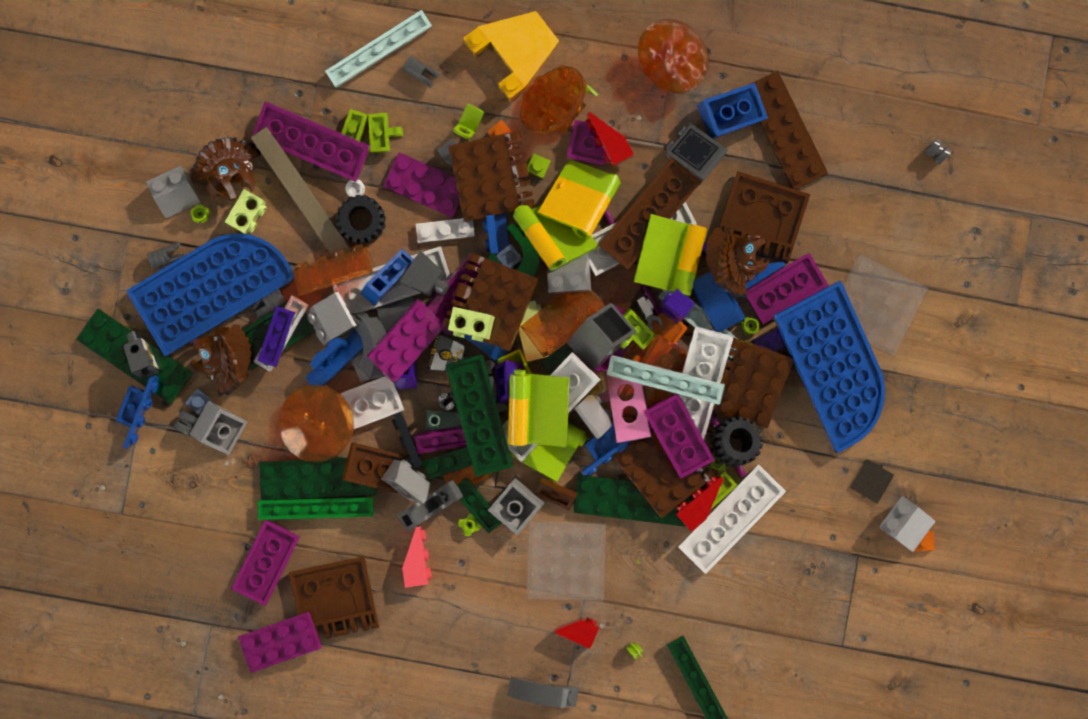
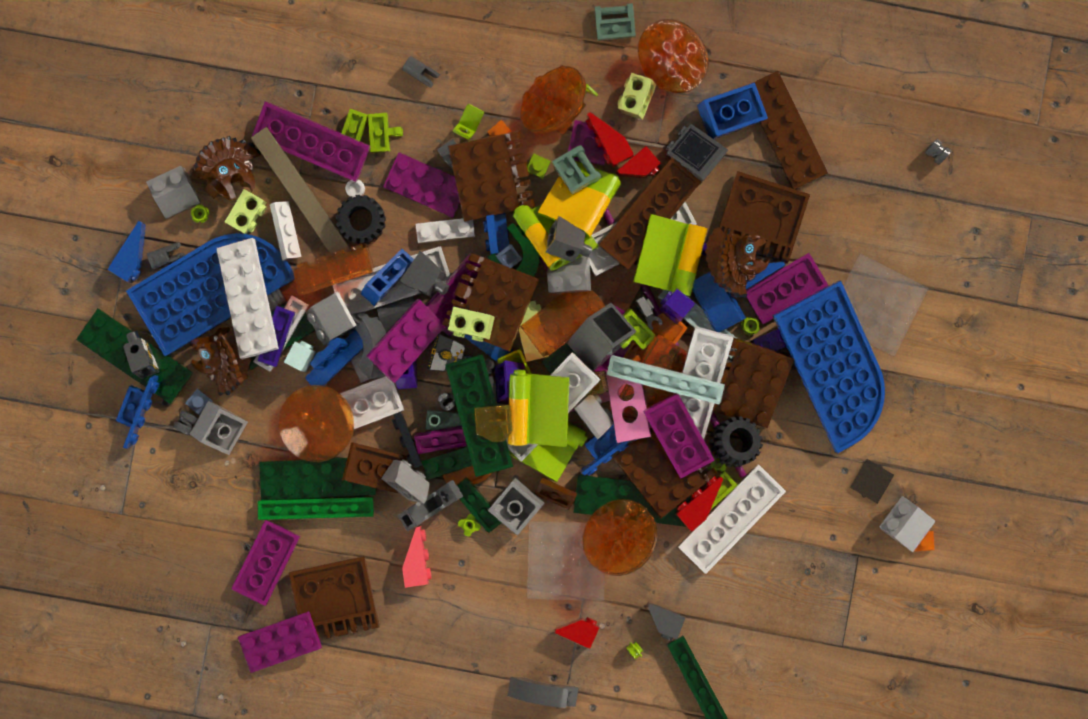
(129, 258): none -> blue slope
(247, 298): none -> white plate
(285, 230): none -> white plate
(300, 356): none -> light aqua brick
(378, 49): light aqua plate -> none
(494, 422): none -> clear yellow slope
(521, 43): yellow wedge -> none
(566, 241): none -> dark grey torso
(572, 174): none -> sand green plate
(615, 28): none -> sand green plate
(620, 537): none -> clear orange bracket
(640, 165): none -> red slope
(641, 96): none -> yellowish green brick
(666, 621): none -> dark grey slope

